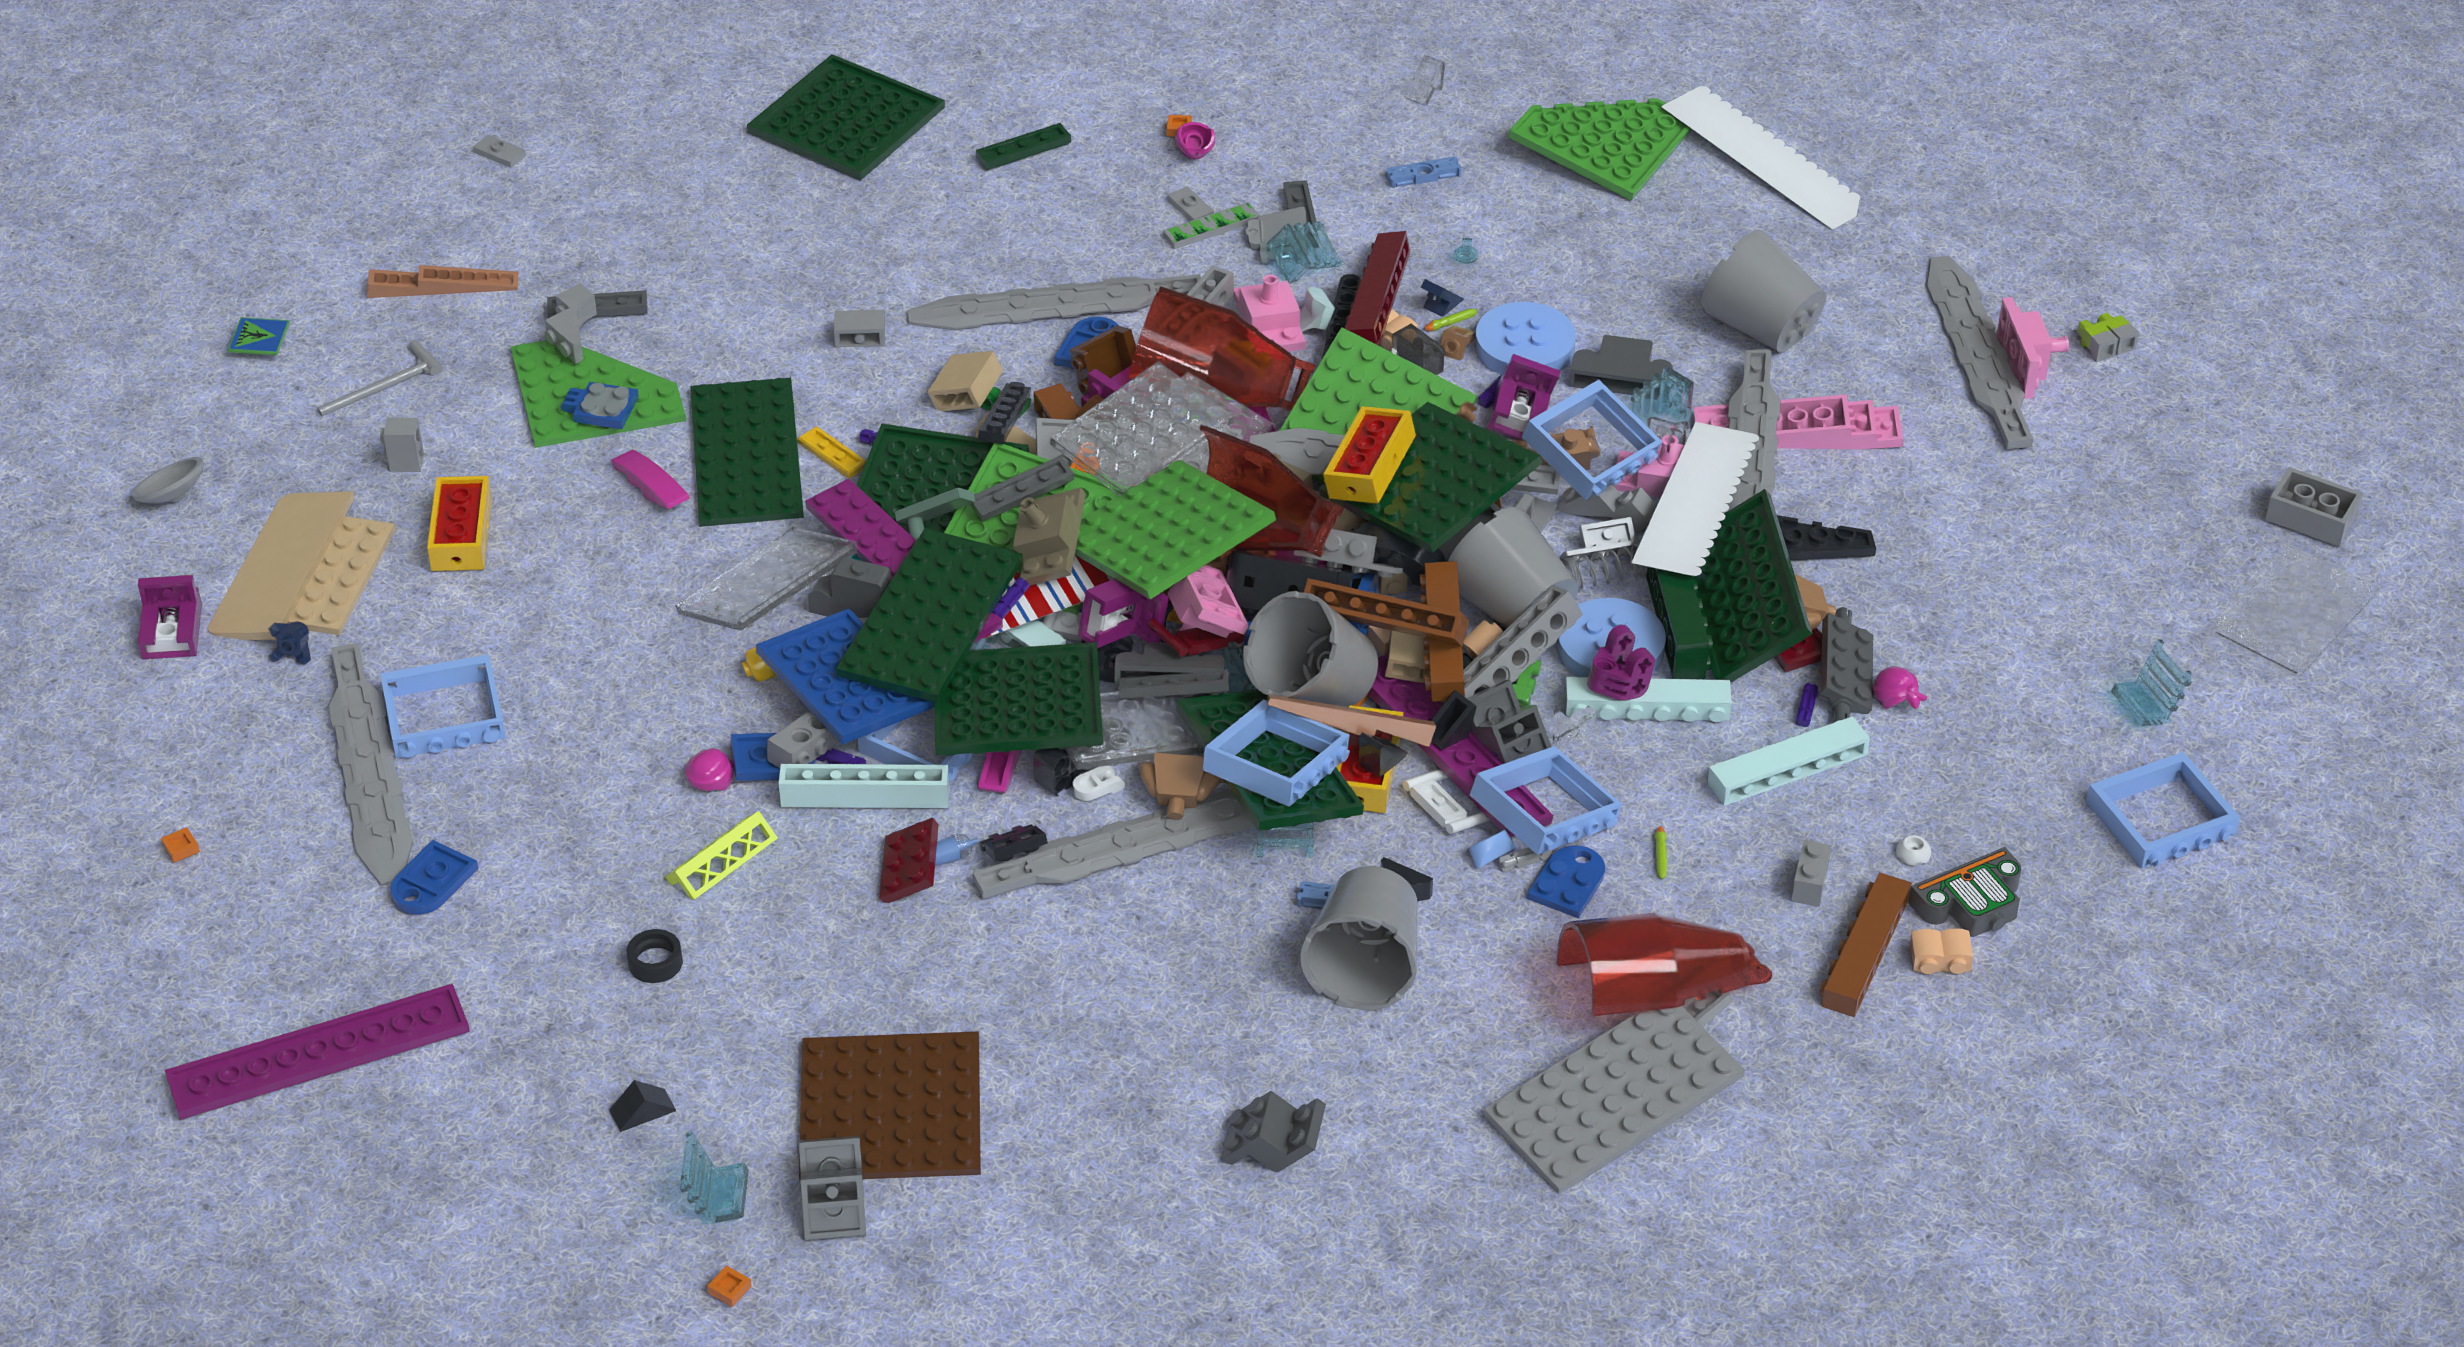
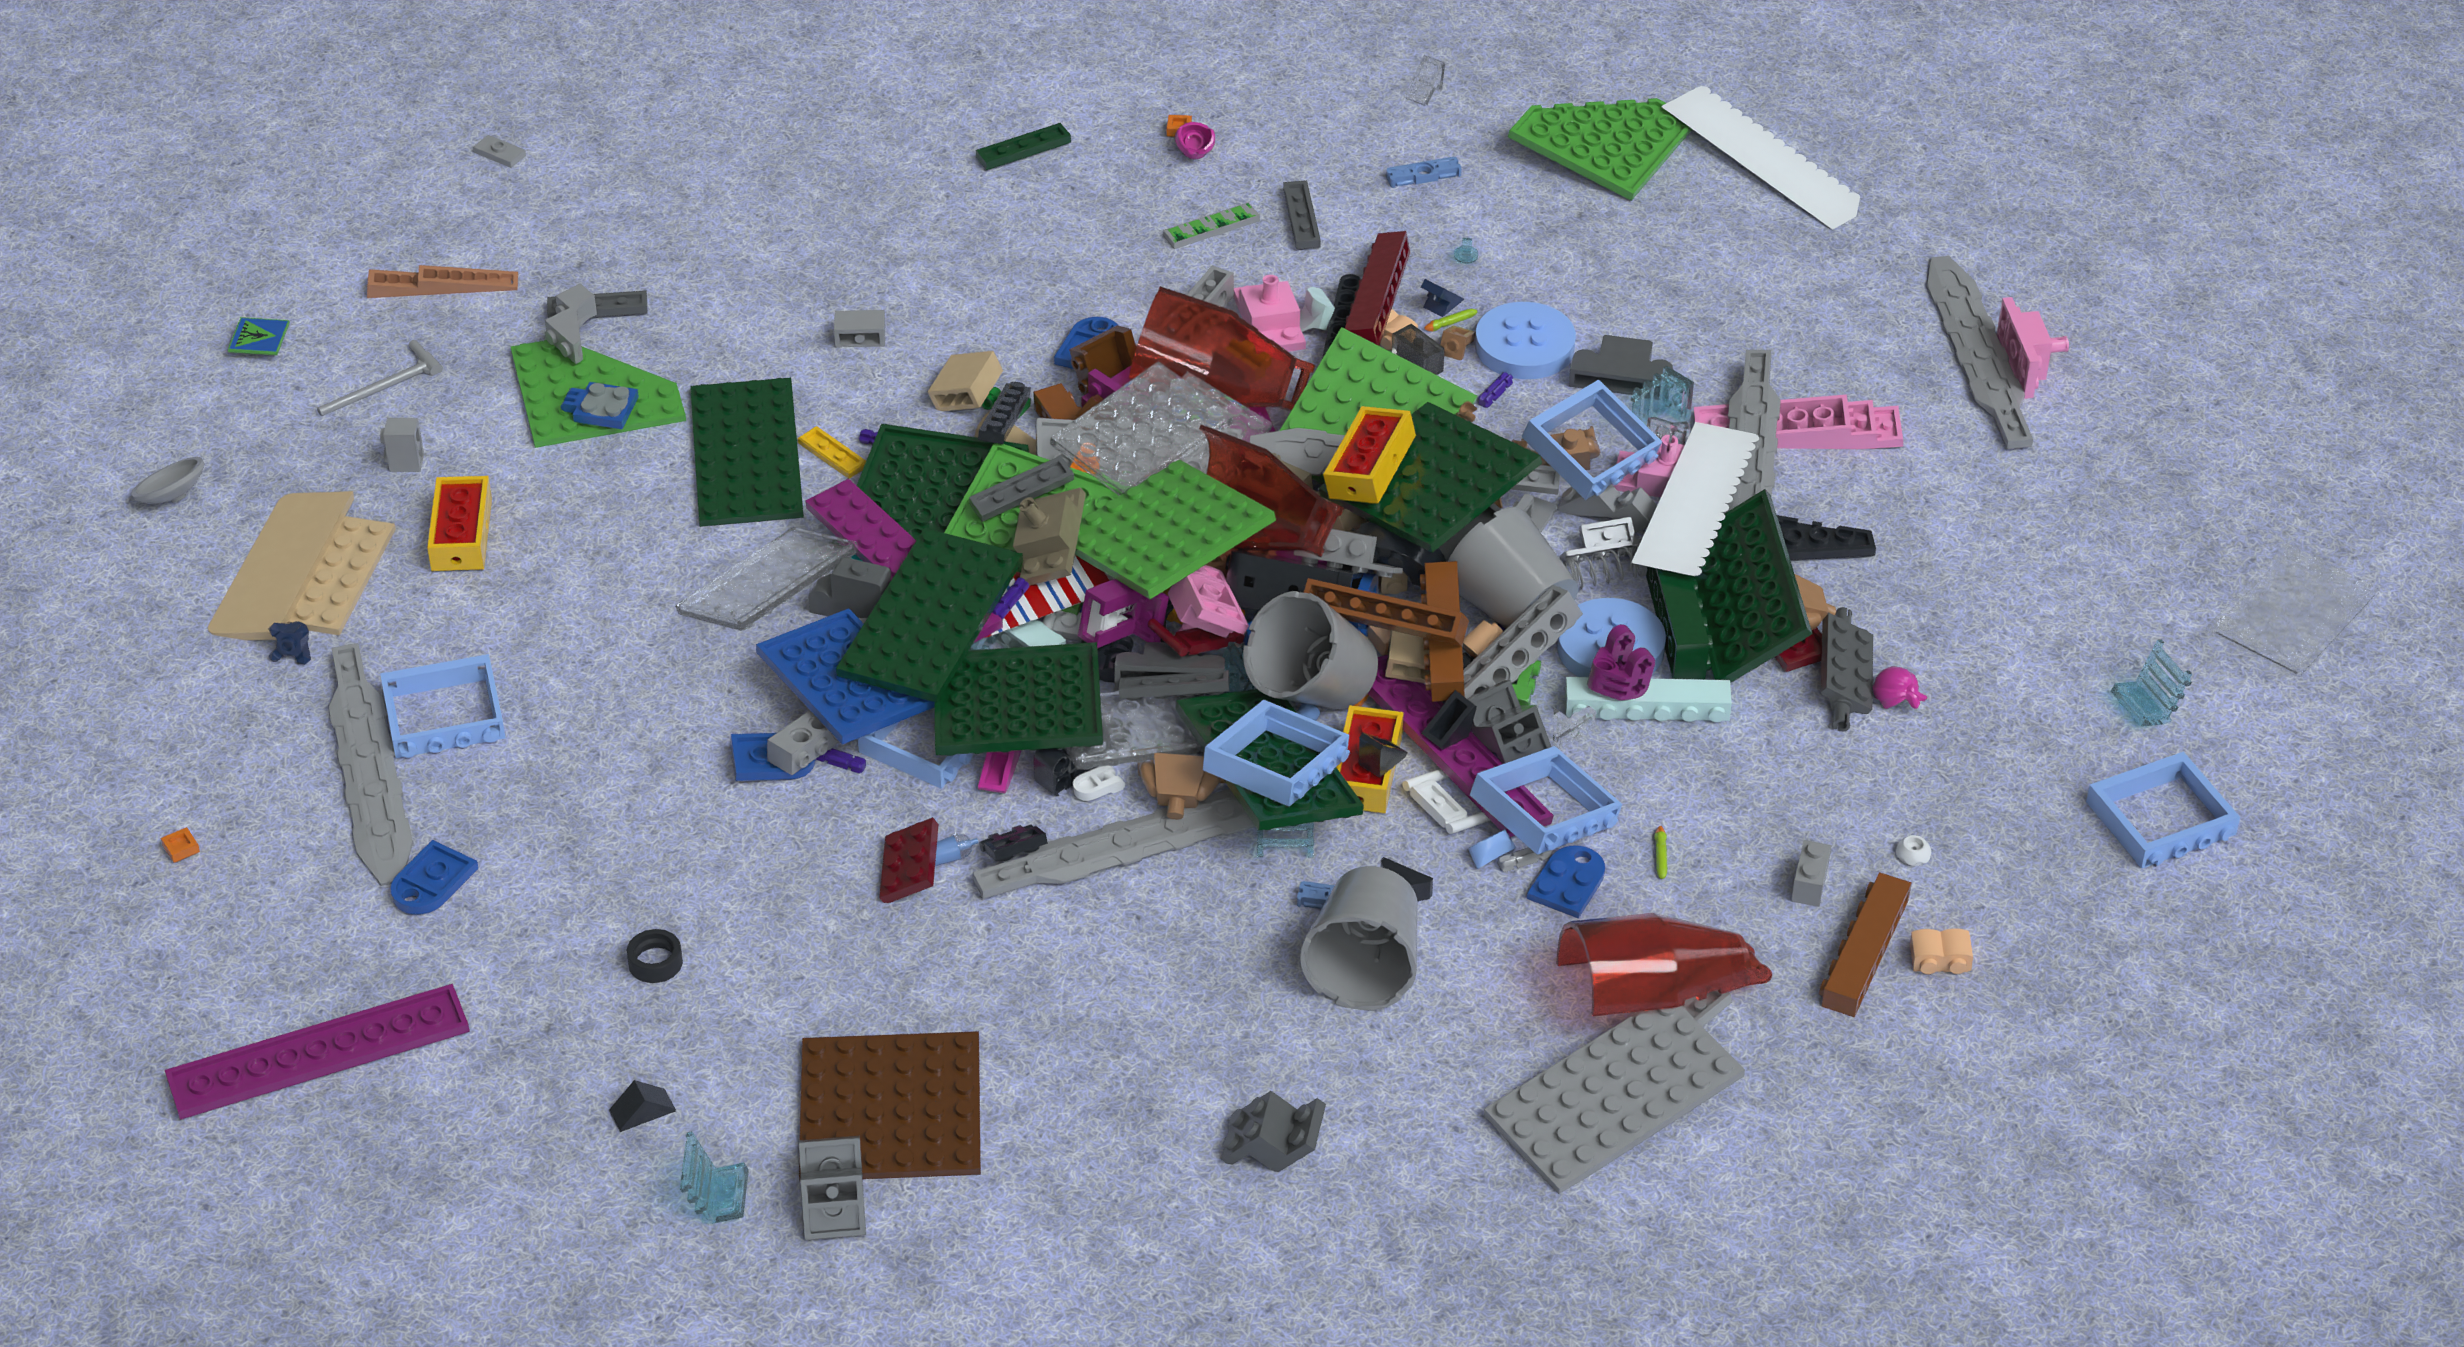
(169, 617): magenta brick -> none
(651, 479): dark pink slope -> none
(709, 770): dark pink hat -> none
(712, 850): neon yellow fence -> none
(729, 1286): orange plate -> none
(756, 667): yellow head -> none
(846, 116): dark green plate -> none
(864, 786): light aqua brick -> none
(931, 508): sand green piece -> none
(1038, 303): light grey plate -> none
(1189, 204): light grey plate -> none
(1266, 226): light grey piece -> none
(1301, 249): clear light blue plate -> none
(1357, 720): nougat slope -> none
(1521, 395): magenta brick -> none
(1763, 293): light grey cone -> none
(1788, 760): light aqua brick -> none
(1806, 705): dark purple axle -> none
(1974, 893): brick -> none
(2107, 336): light grey hips -> none
(2314, 506): light grey brick -> none

